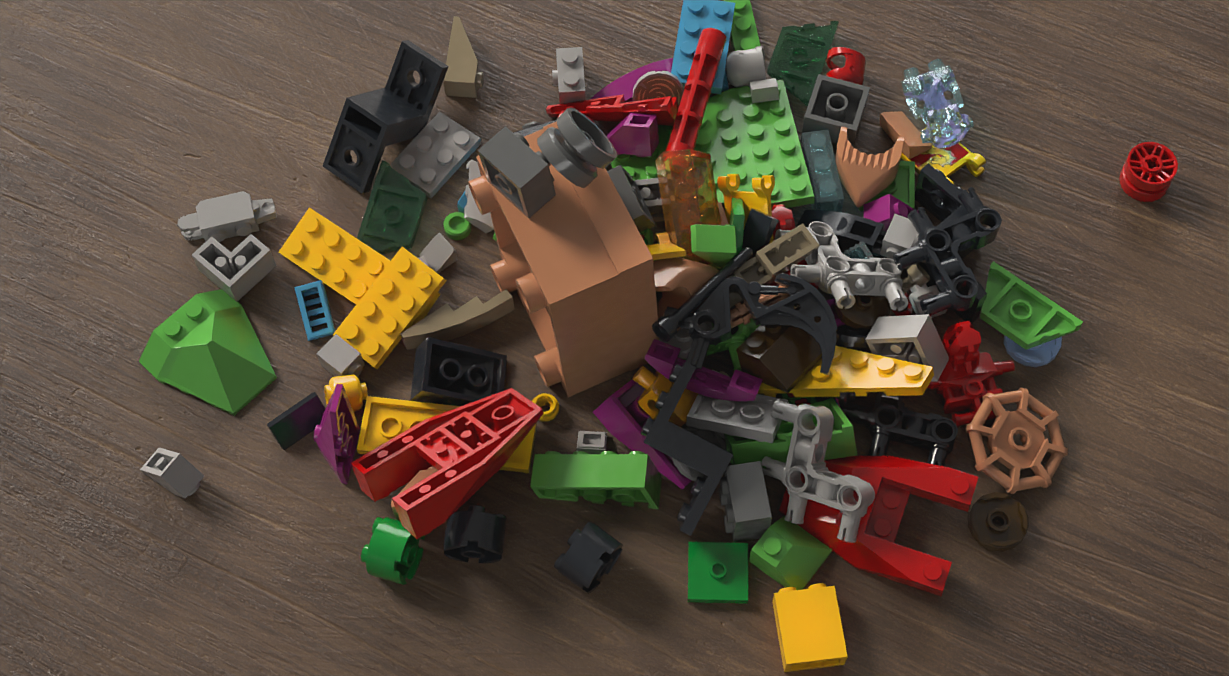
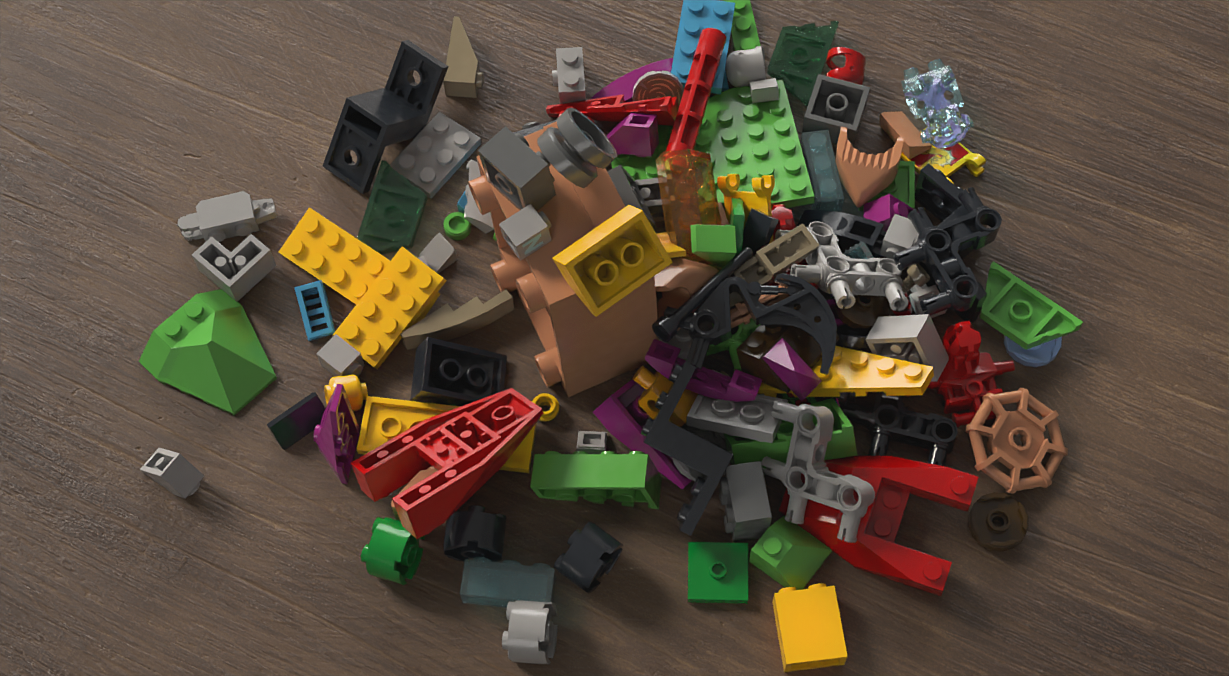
(506, 582): none -> clear light blue brick
(526, 231): none -> light grey brick
(530, 632): none -> light grey brick
(613, 259): none -> yellow slope
(791, 369): none -> magenta slope
(1148, 171): red wheel -> none

